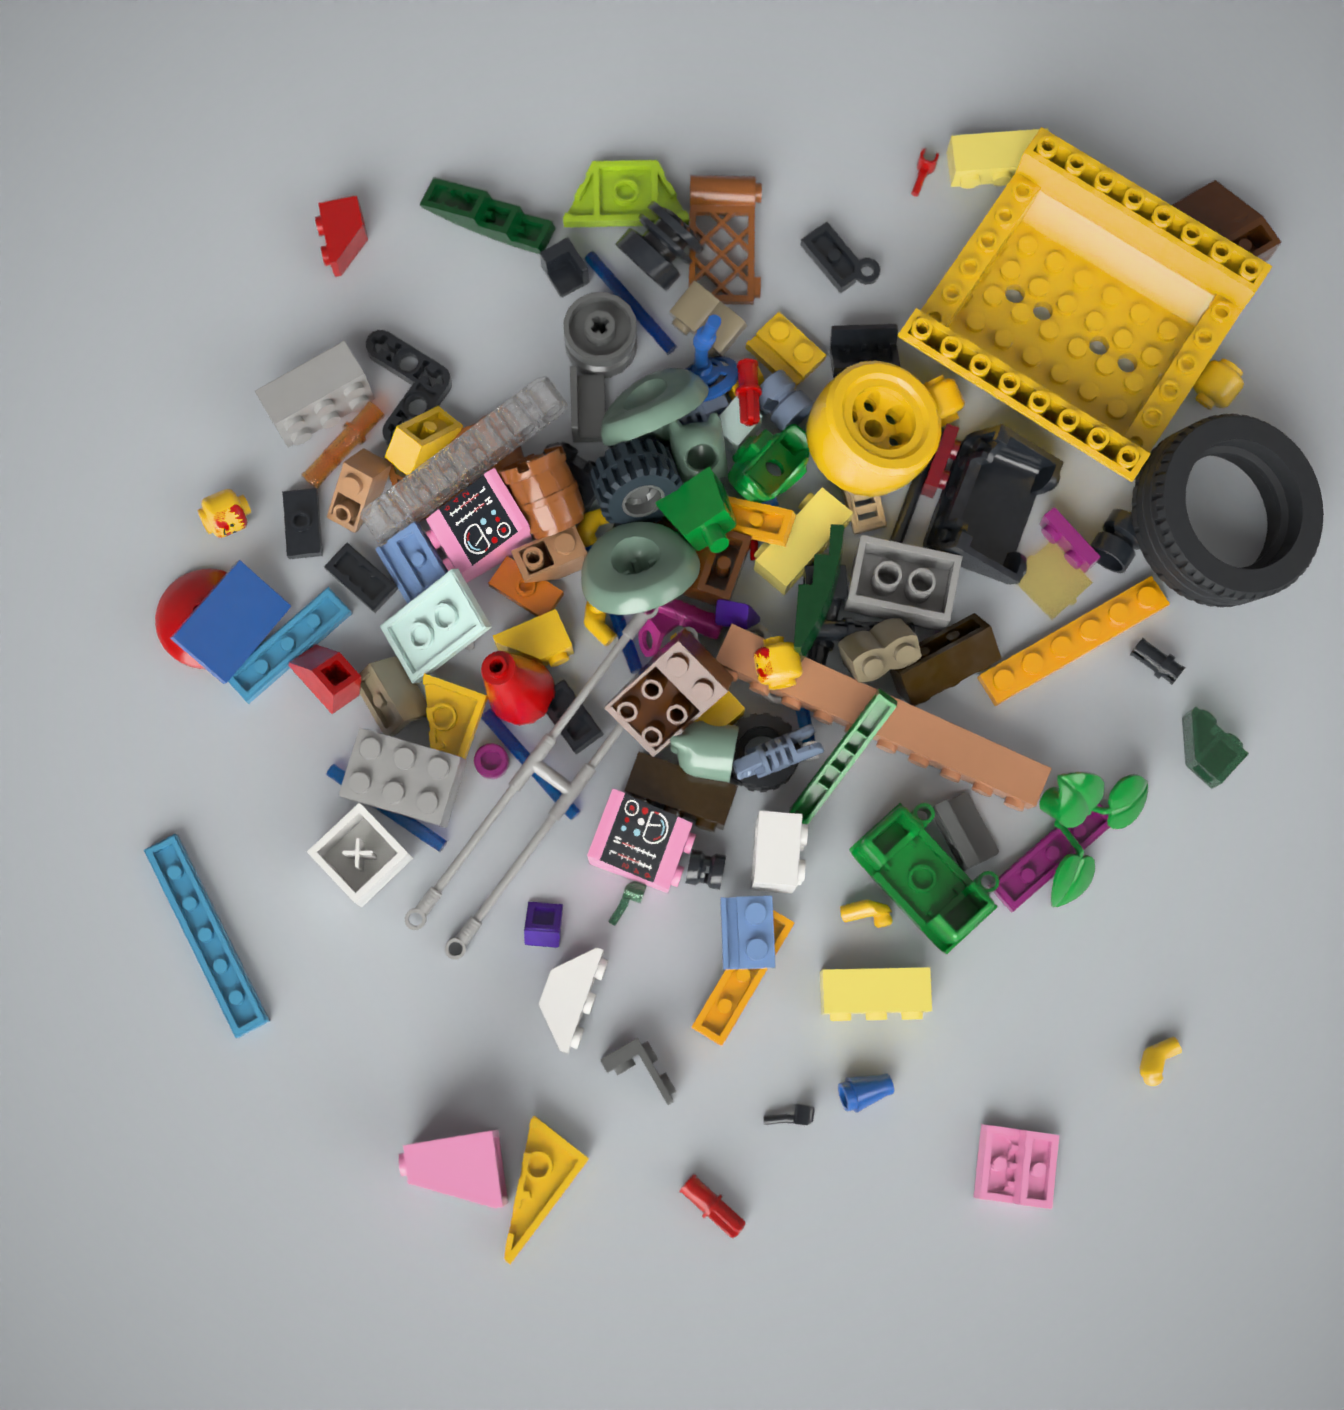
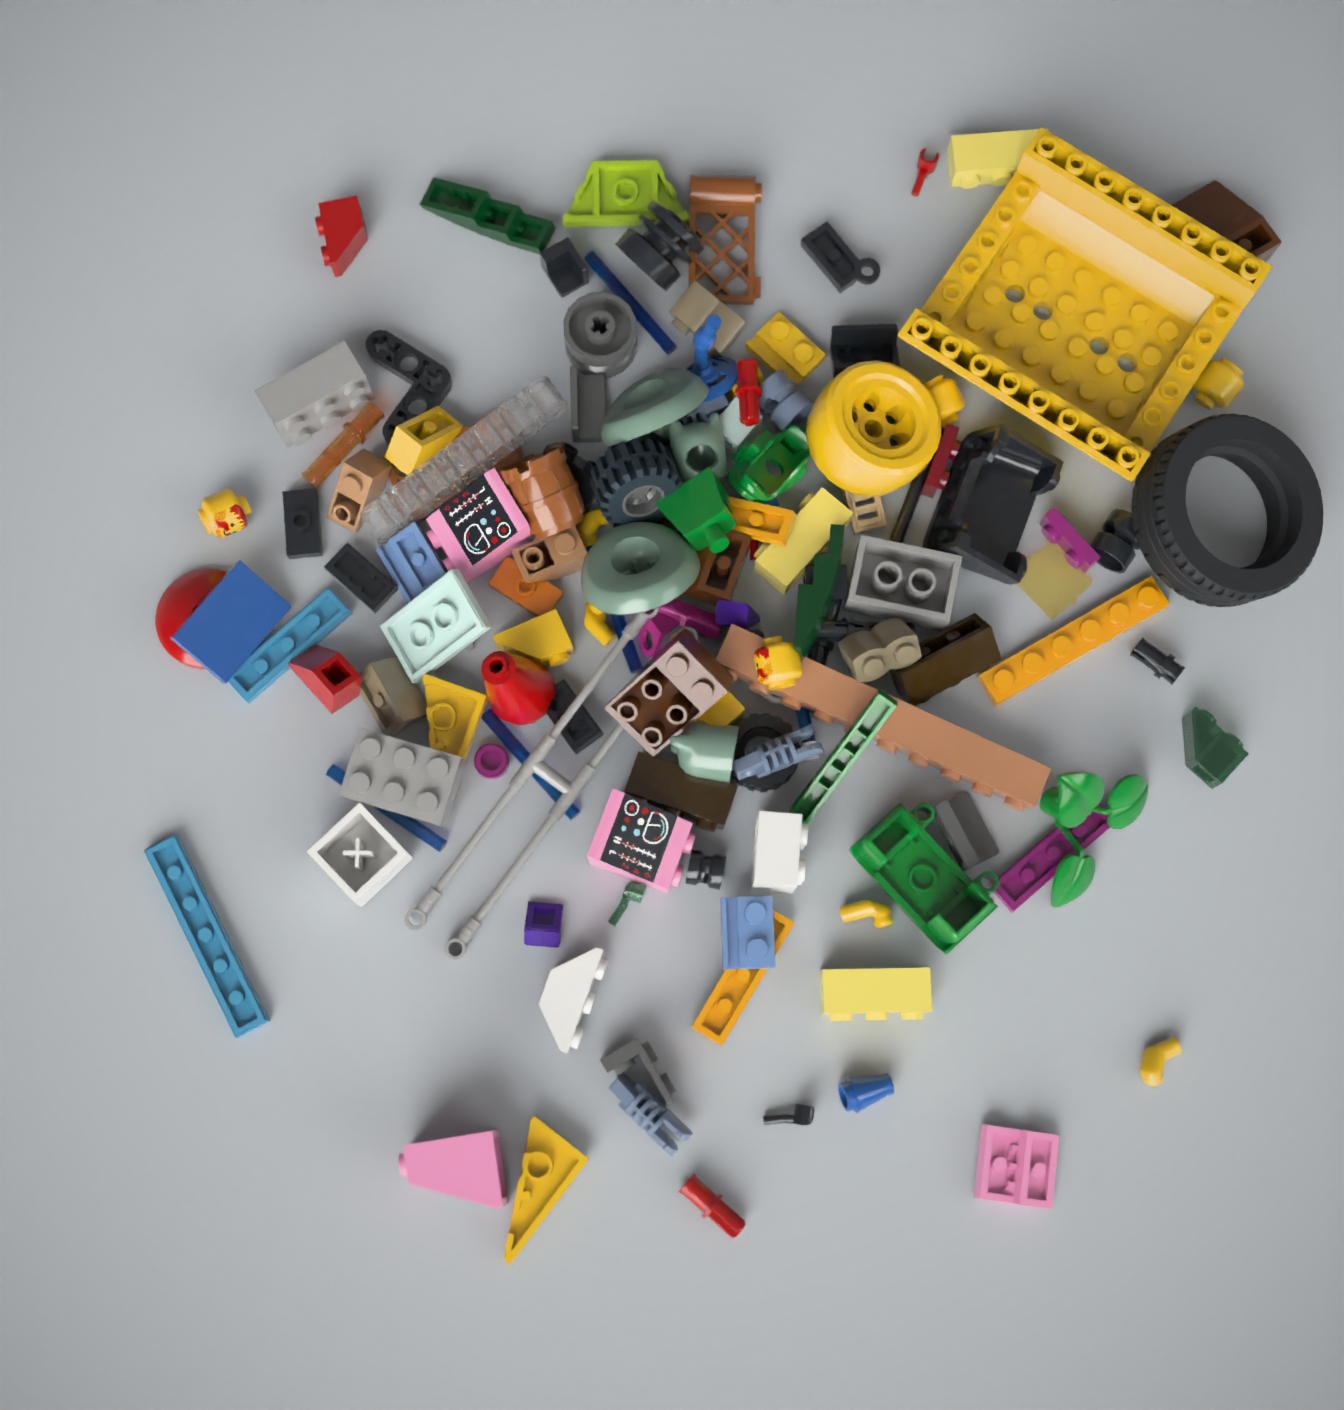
(649, 1112): none -> sand blue hinge

